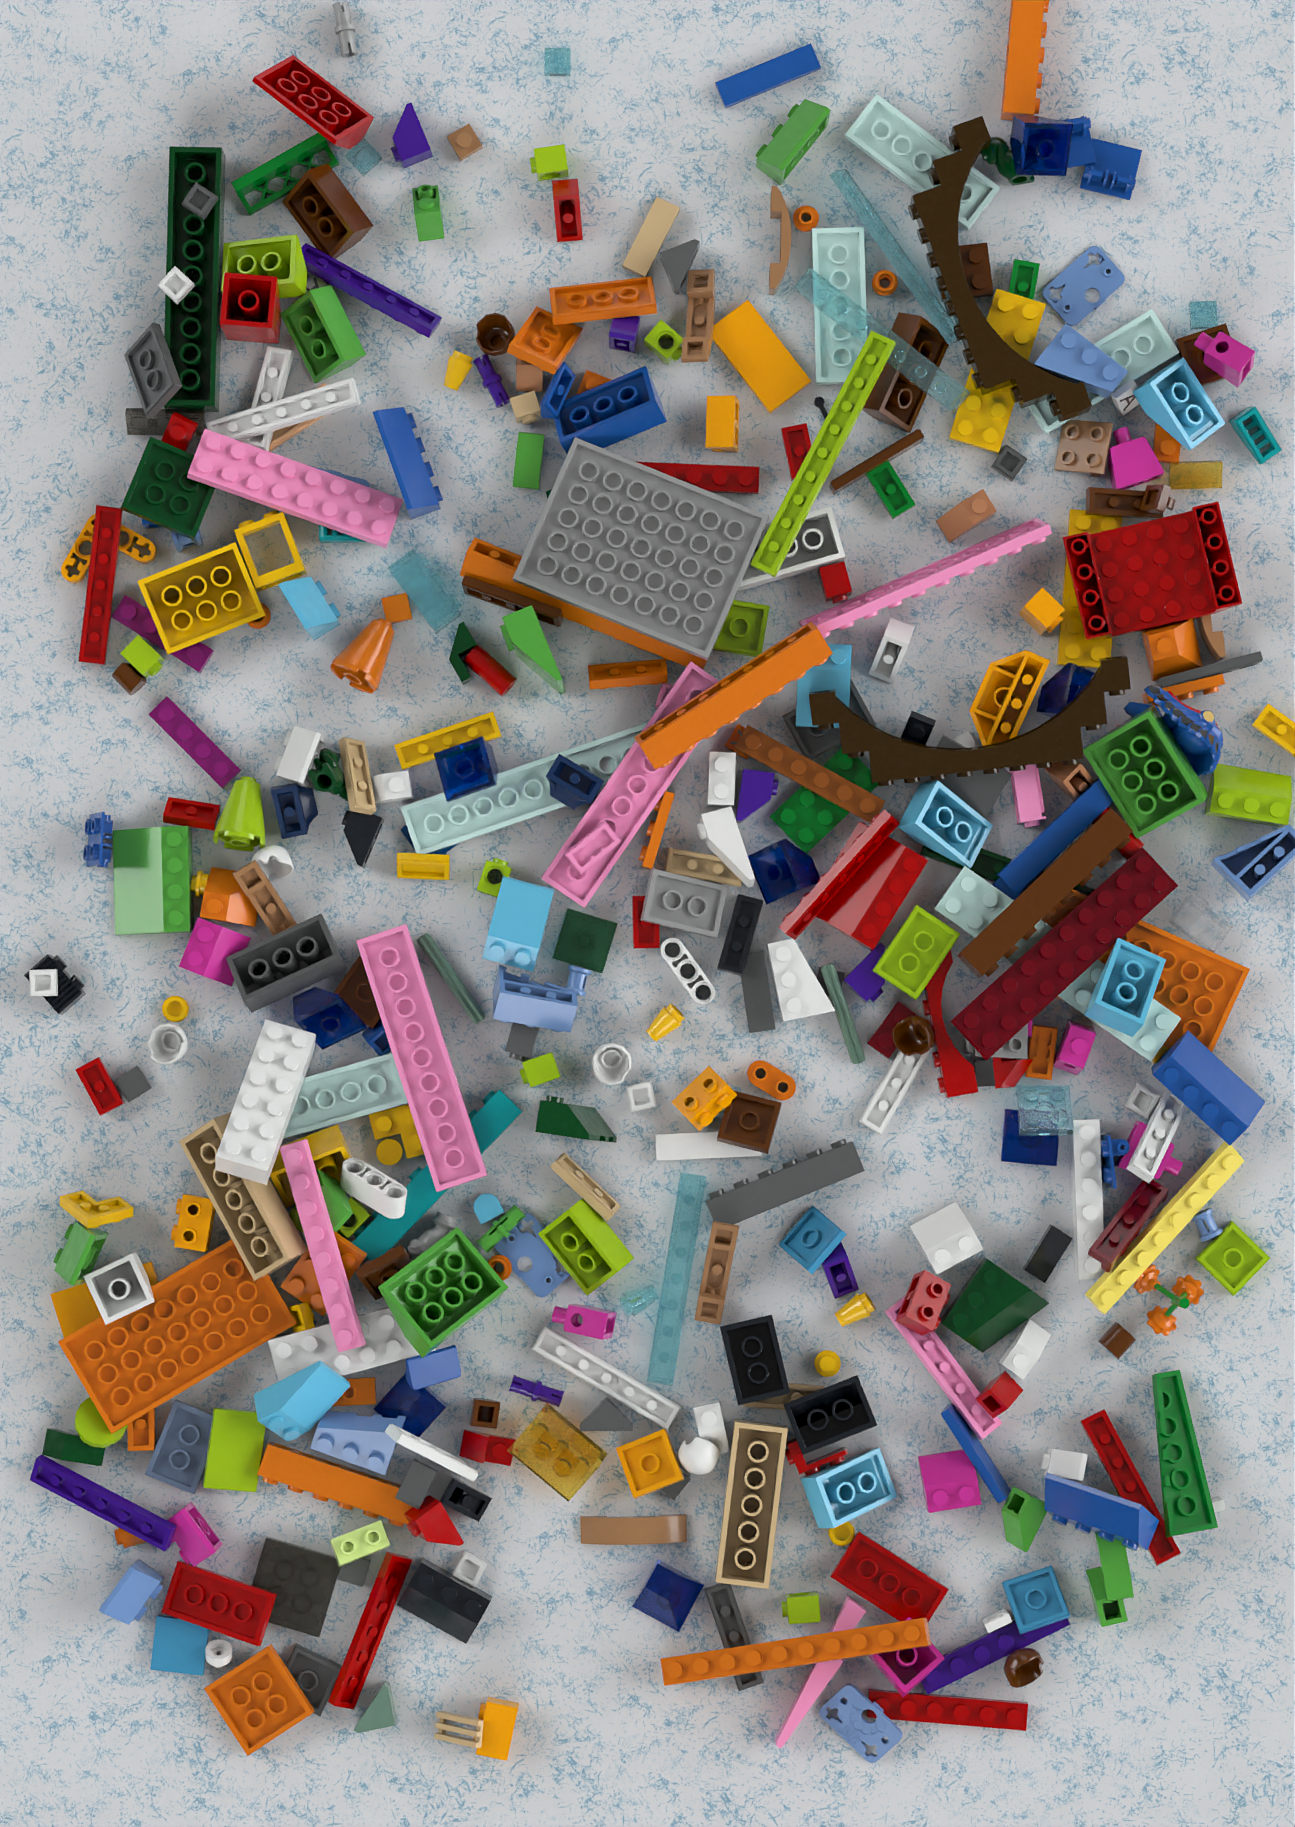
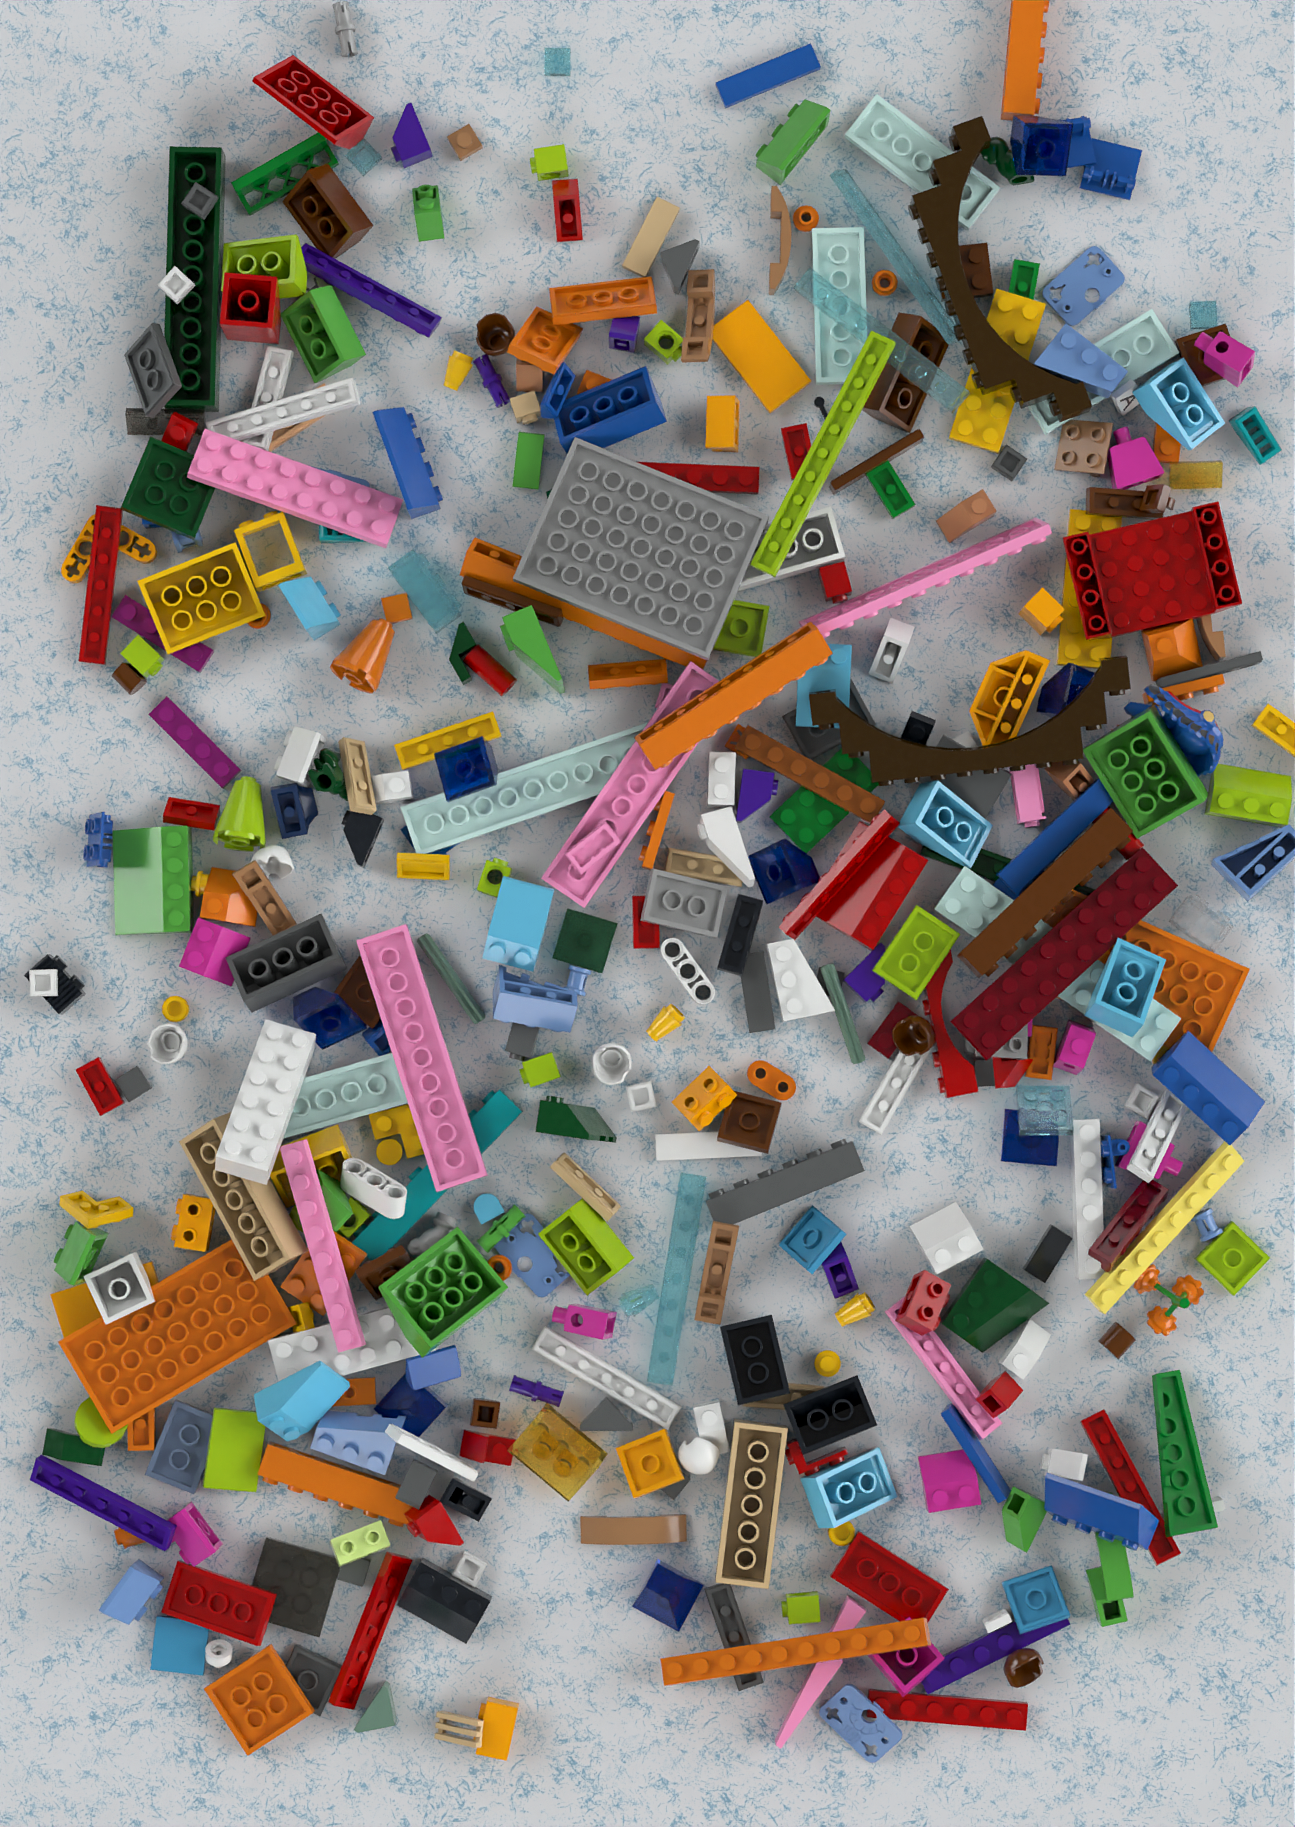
(572, 783): dark blue slope -> none

